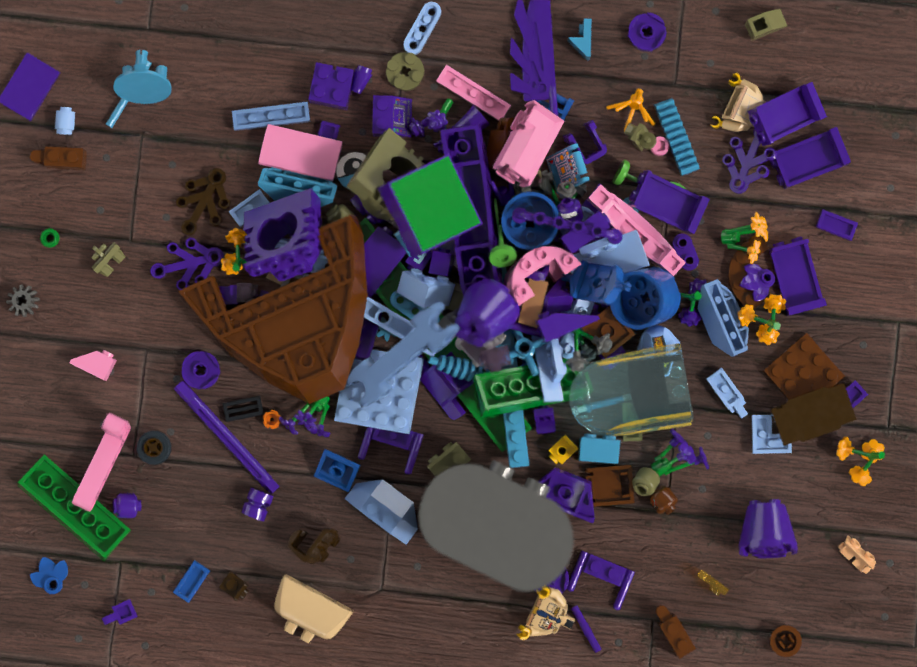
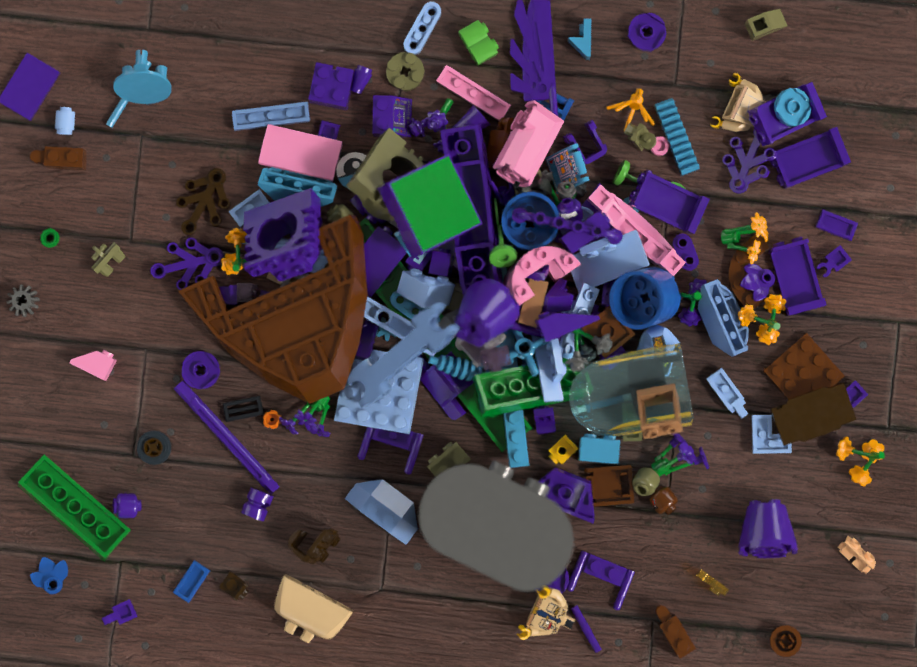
(115, 434): bright pink beam -> none
(337, 470): blue slope -> none
(478, 42): none -> bright green brick
(587, 277): blue plate -> none
(648, 397): none -> medium nougat window
(792, 107): none -> dark azure tile
(836, 259): none -> dark purple plate

